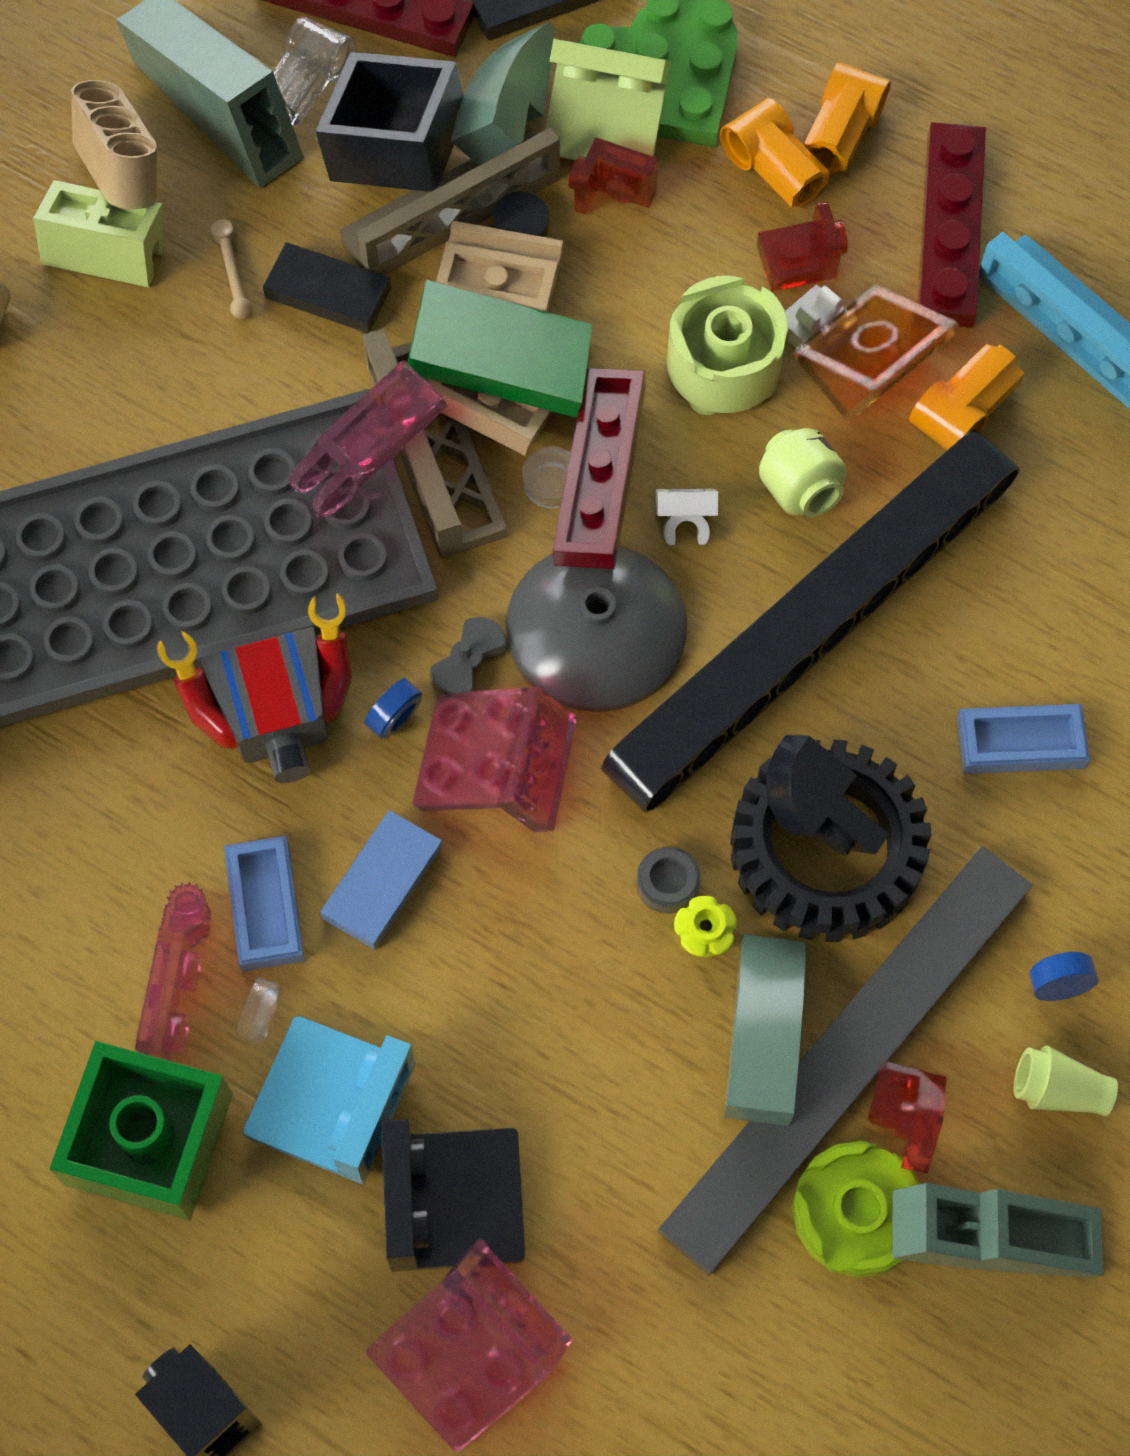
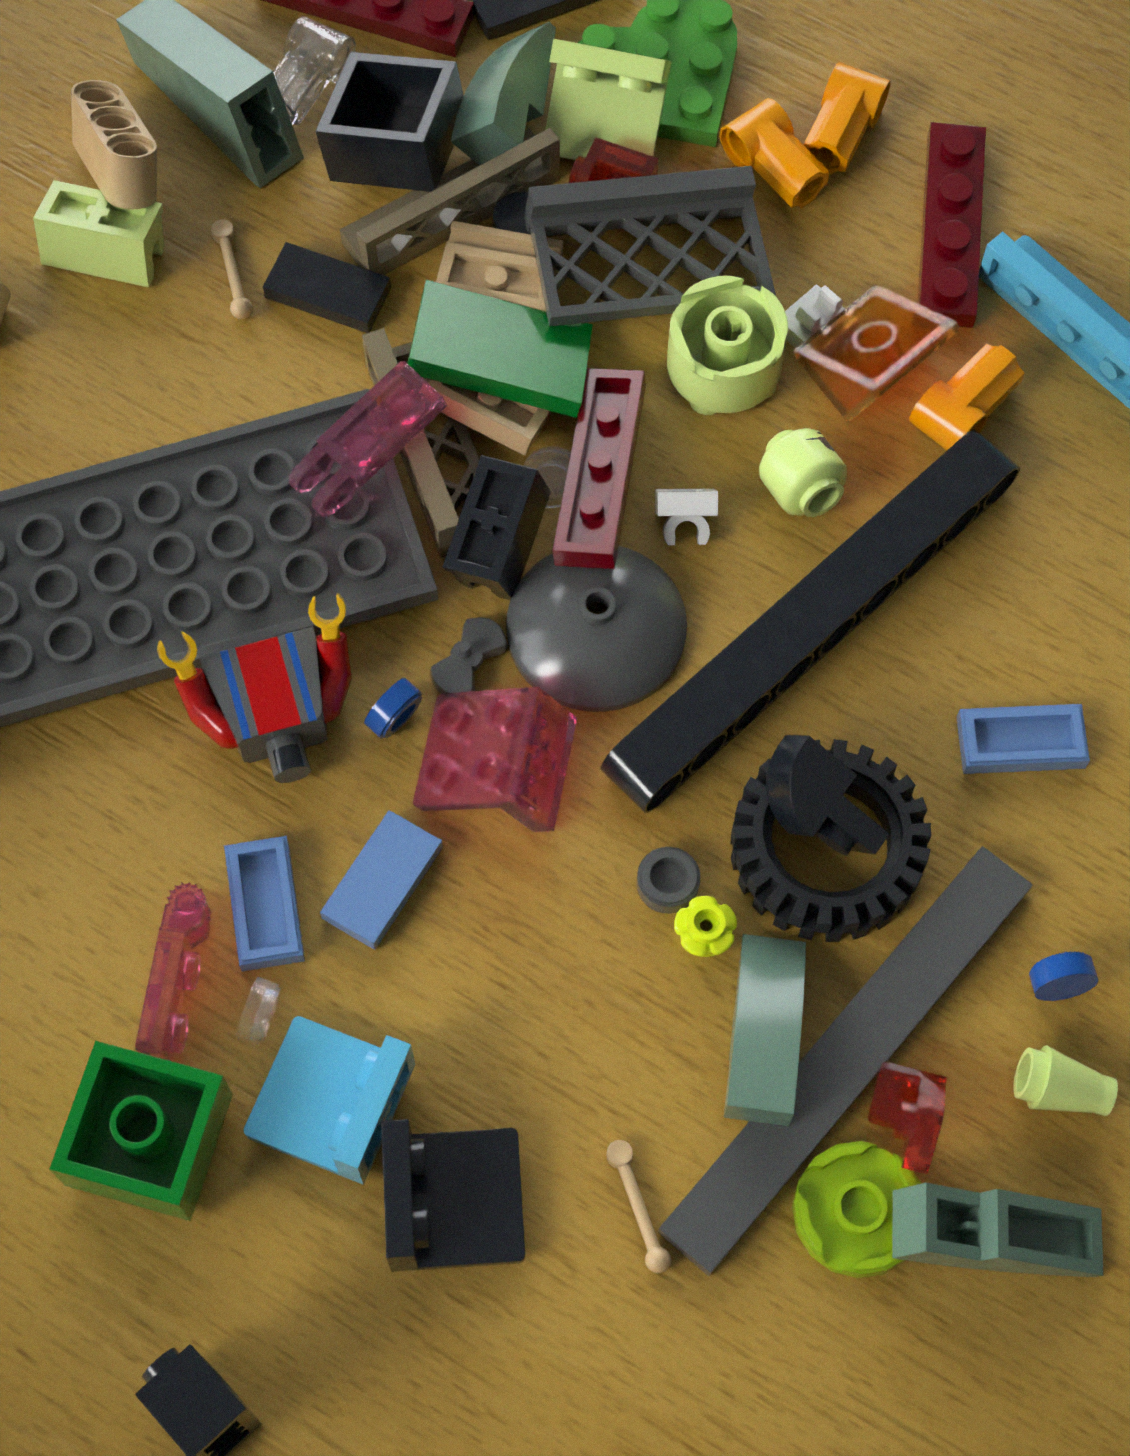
(470, 1347): clear pink bracket -> none
(497, 526): none -> black hinge
(620, 1156): none -> tan hinge
(631, 206): none -> dark grey fence
(803, 251): clear red bracket -> none

